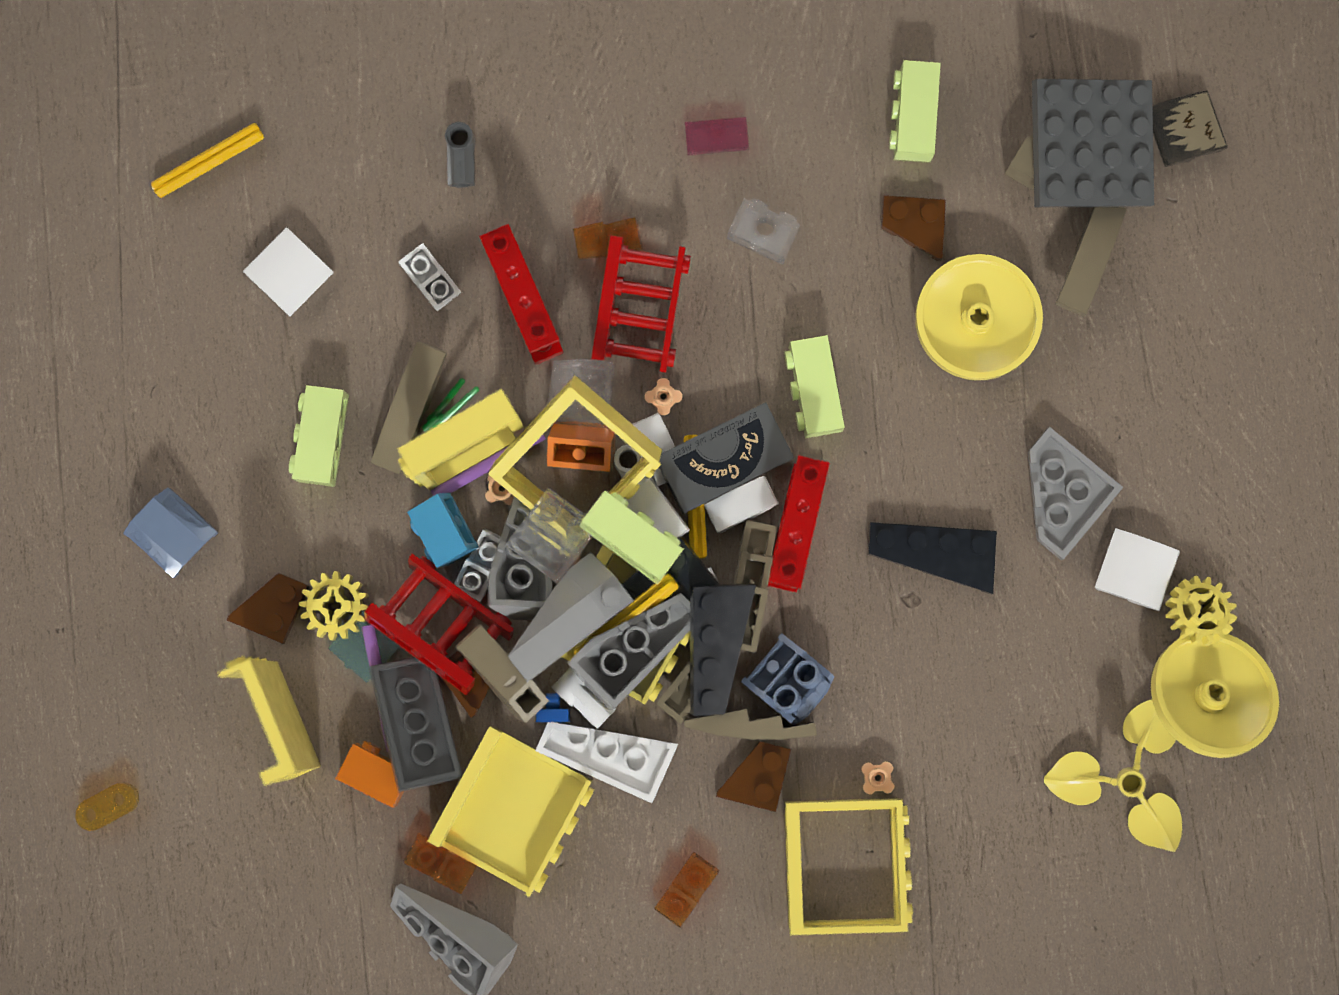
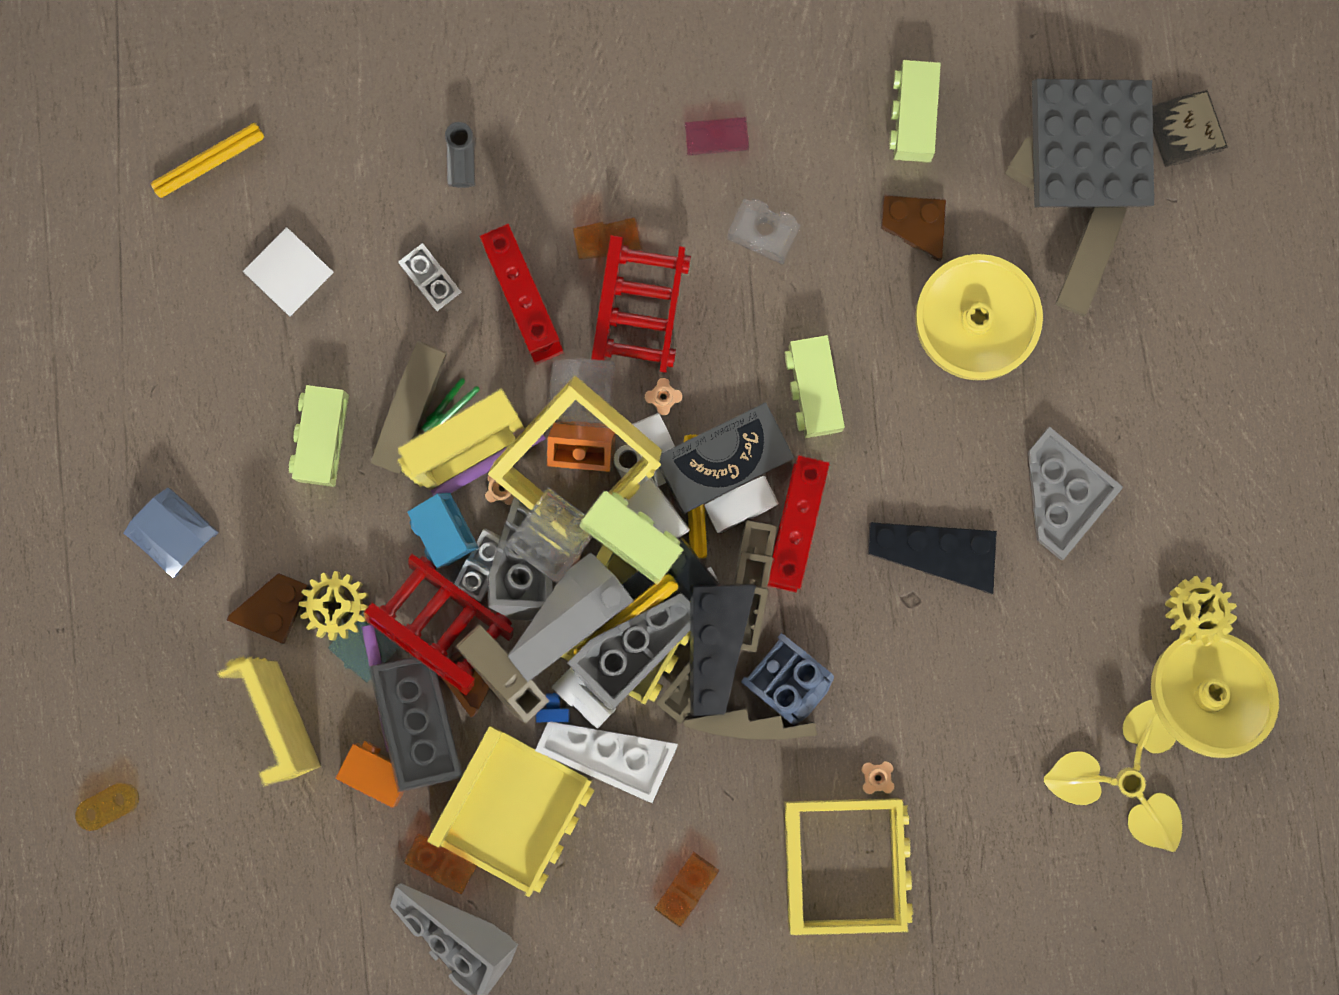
(758, 777): reddish brown wing -> none
(1137, 569): white slope -> none

